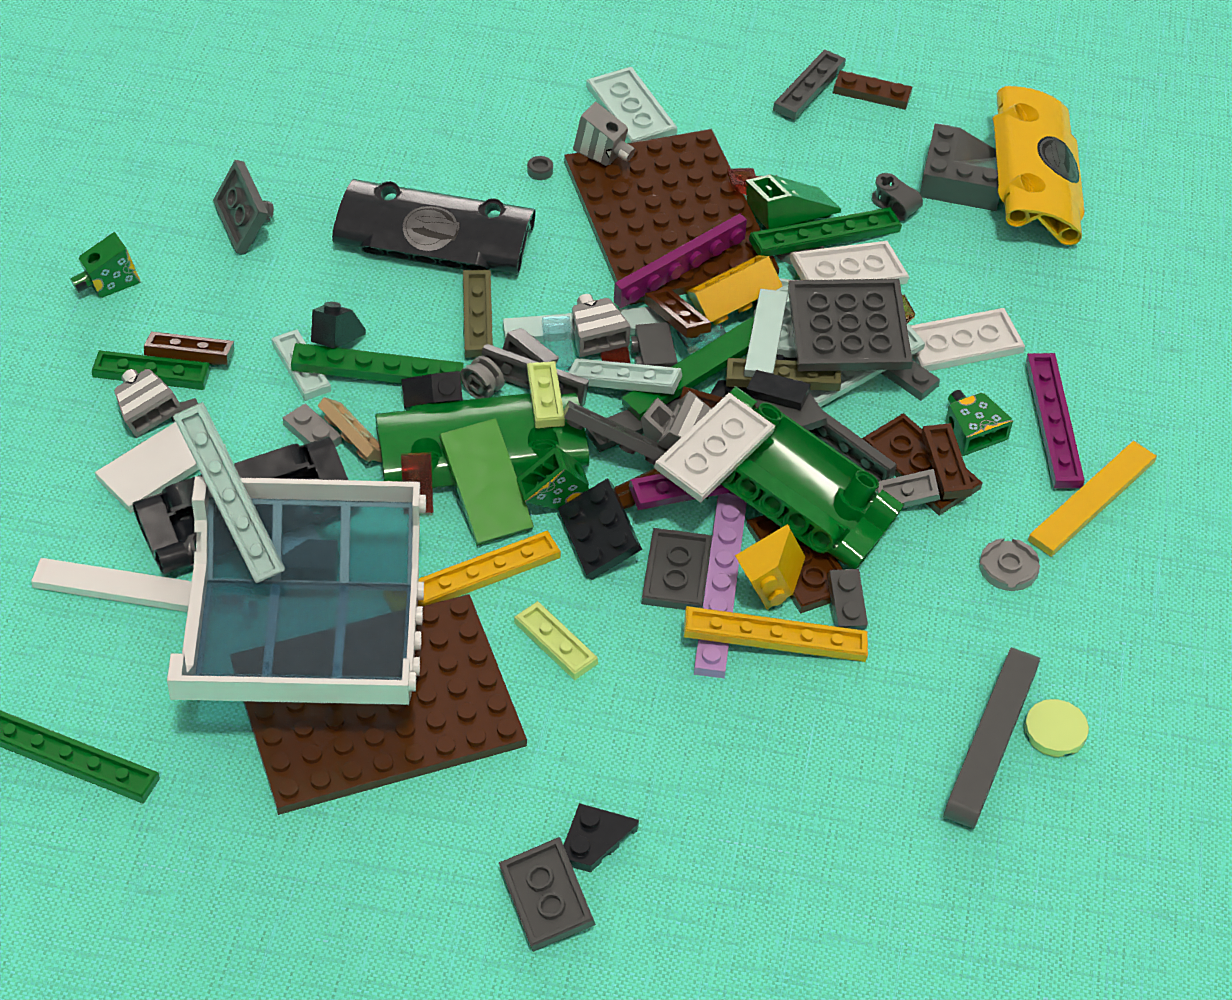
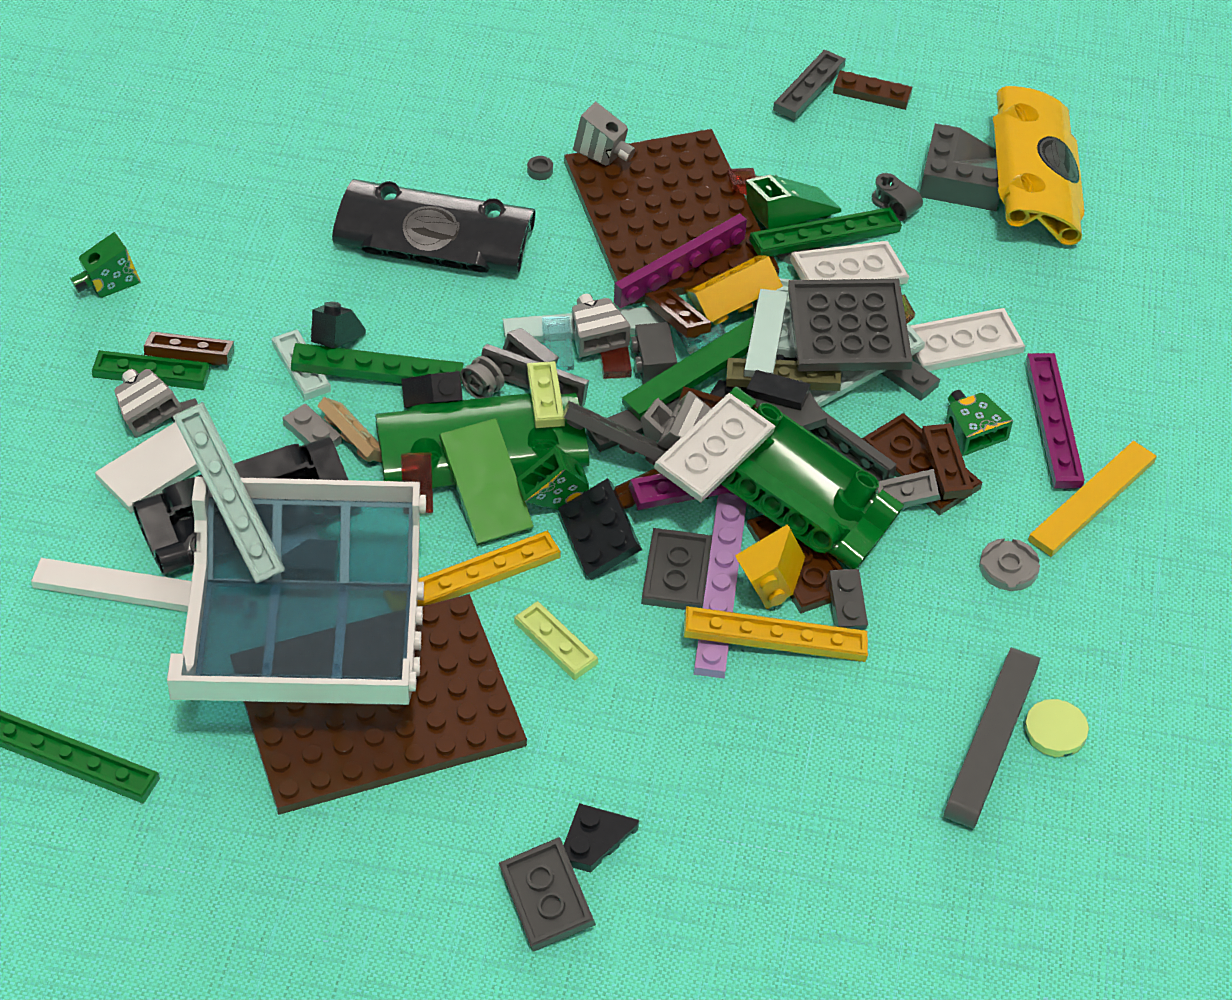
(241, 207): dark grey plate -> none
(477, 311): olive plate -> none
(627, 376): light aqua tile -> none
(633, 104): light aqua tile -> none

